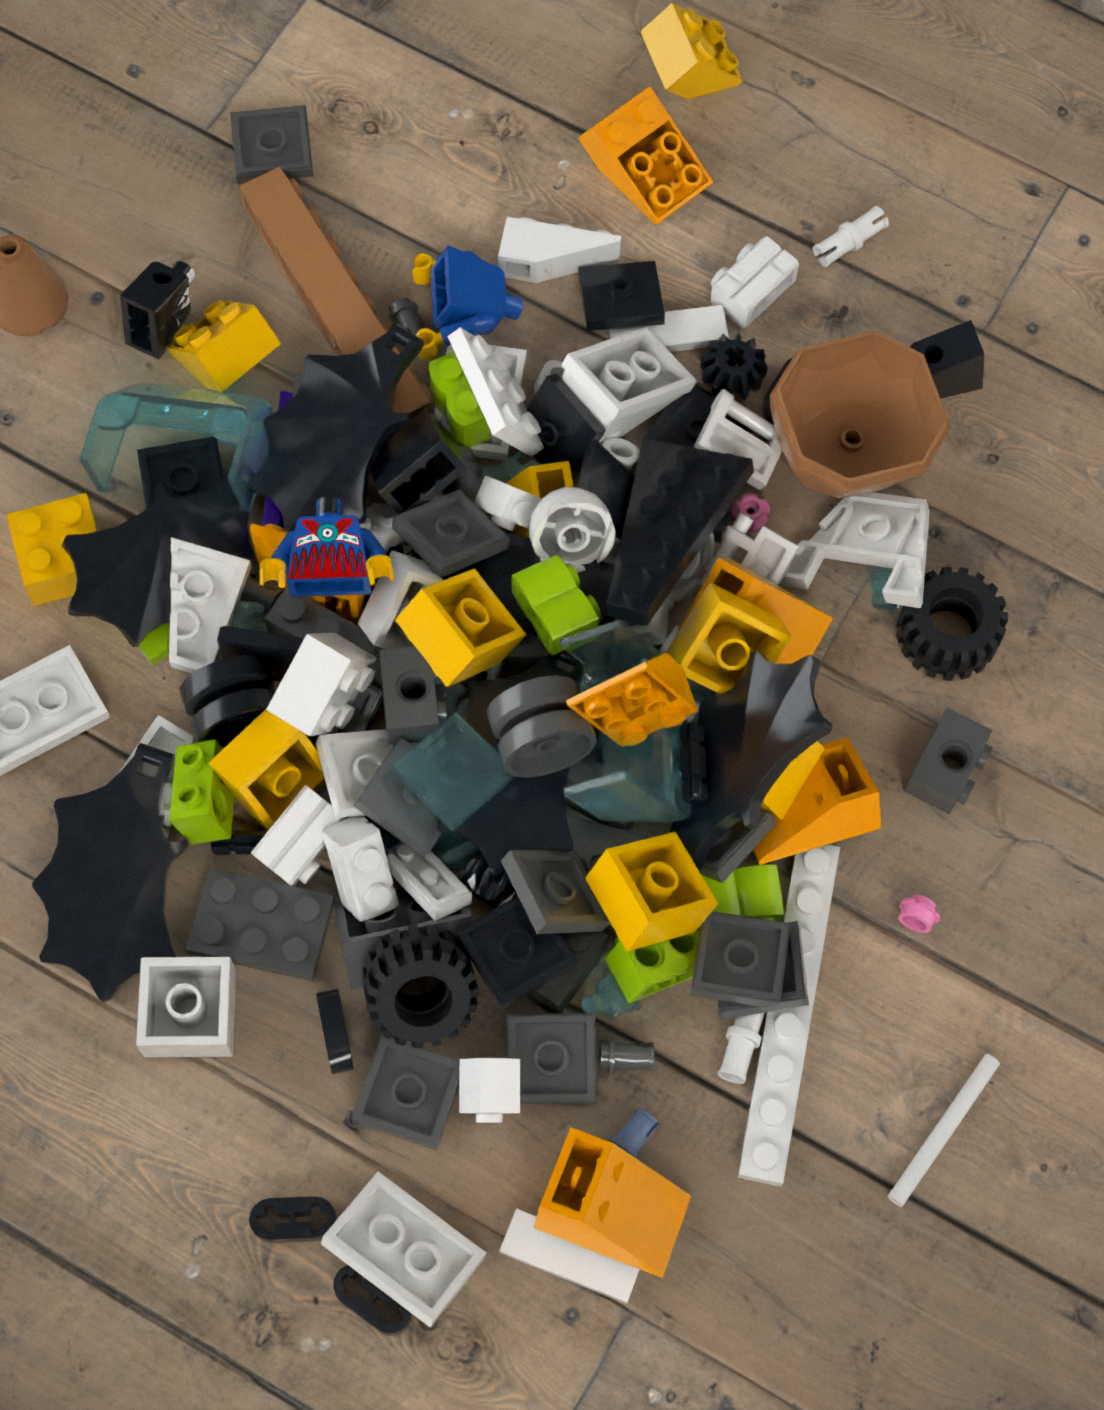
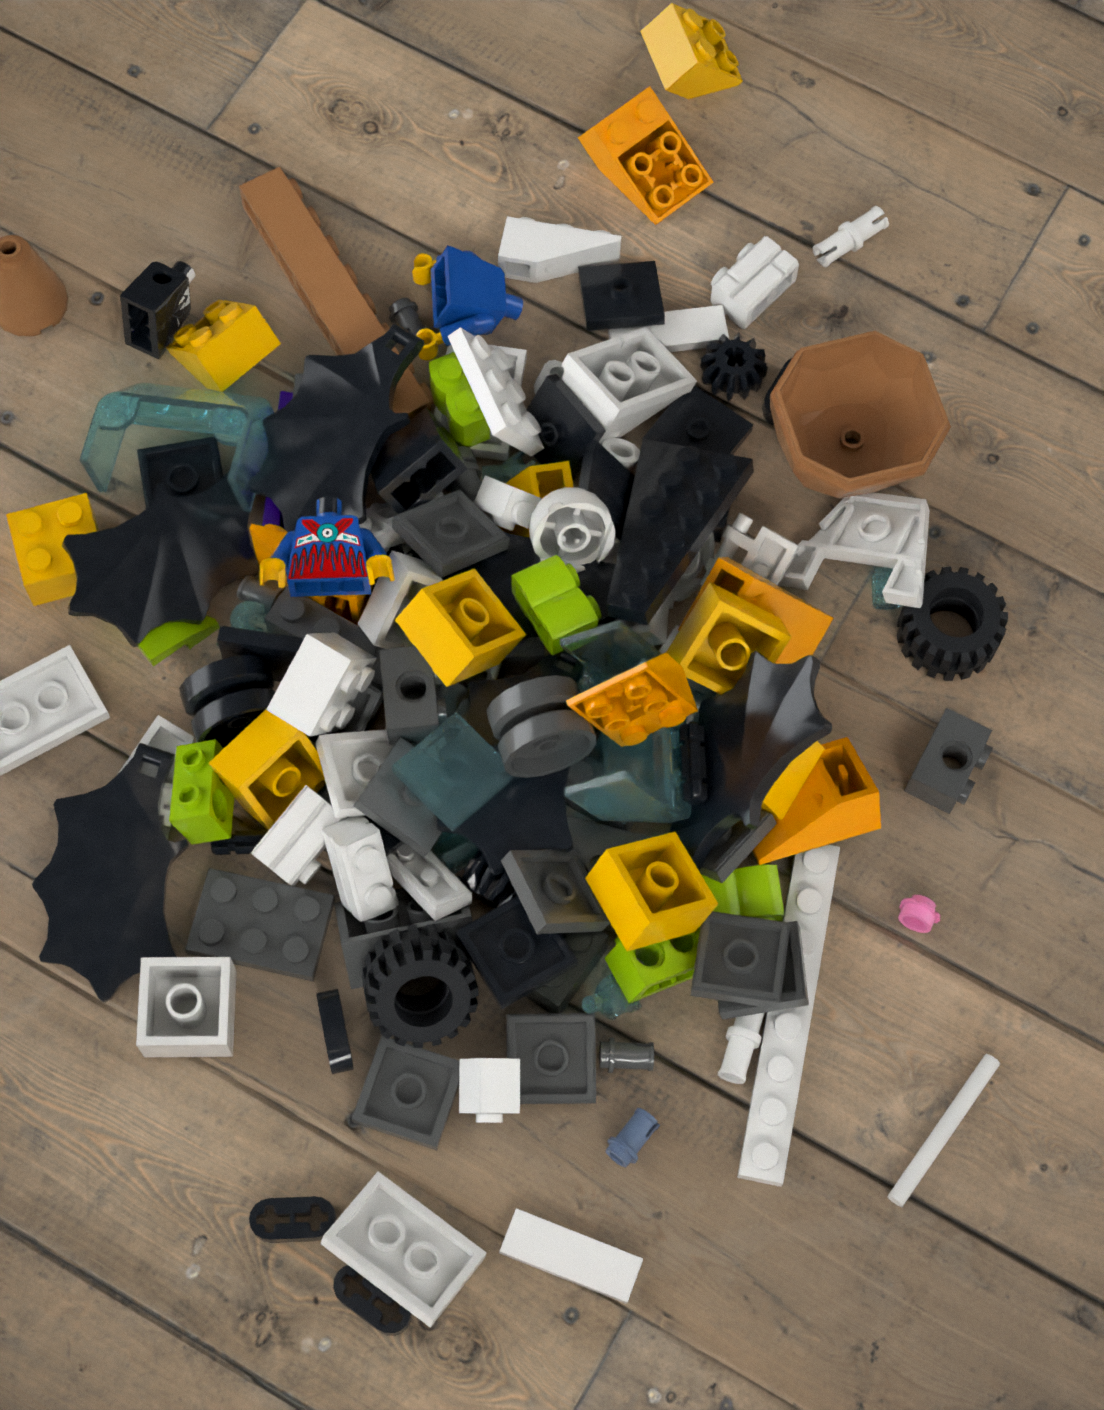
(203, 599): white wing -> none
(271, 140): dark grey plate -> none
(612, 1204): light orange slope -> none
(726, 437): white plate -> none
(751, 501): bright pink plate -> none
(954, 359): black torso -> none

